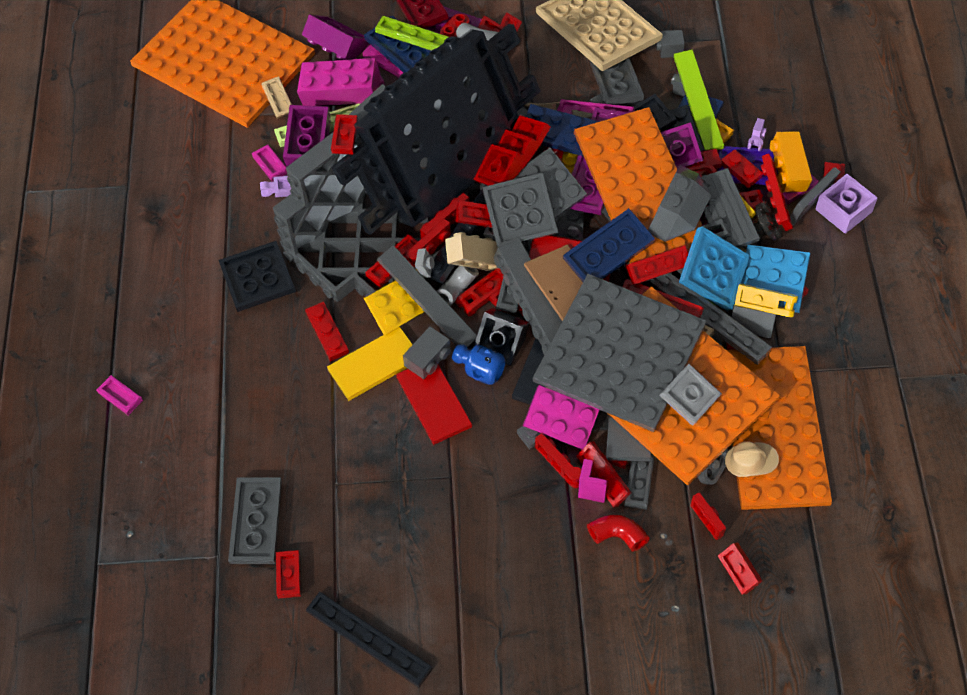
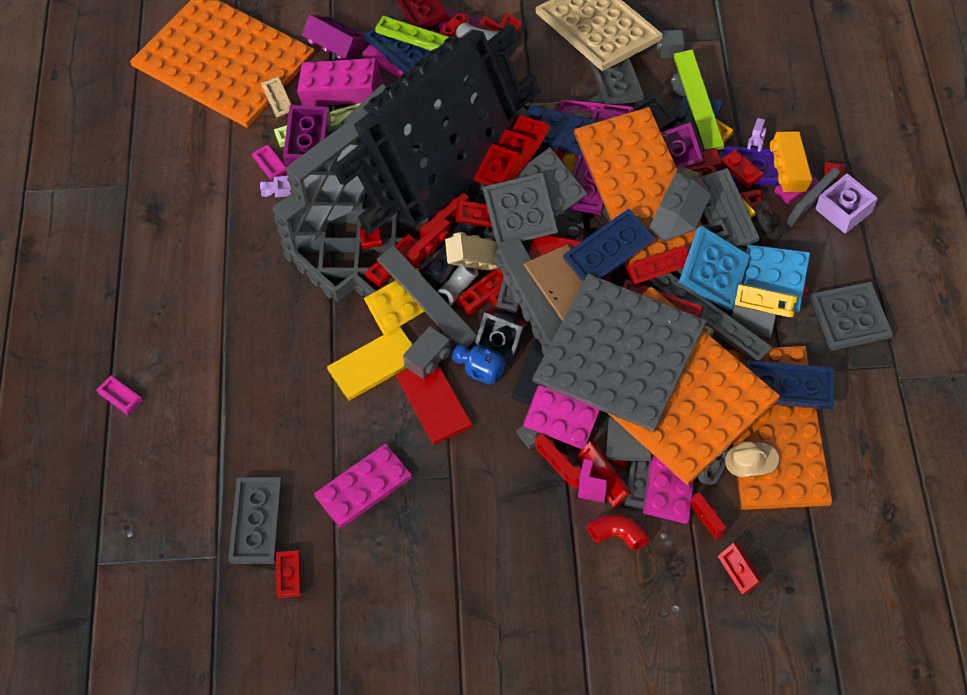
(257, 276): black plate -> none
(327, 331): red plate -> none
(344, 134): red plate -> none
(363, 486): none -> dark pink plate
(369, 639): black tile -> none
(370, 241): none -> red tile
(424, 263): light grey plate -> none
(667, 494): none -> dark pink plate
(690, 394): light grey tile -> none
(777, 200): red plate -> none
(797, 384): none -> dark blue plate
(851, 316): none -> dark grey plate

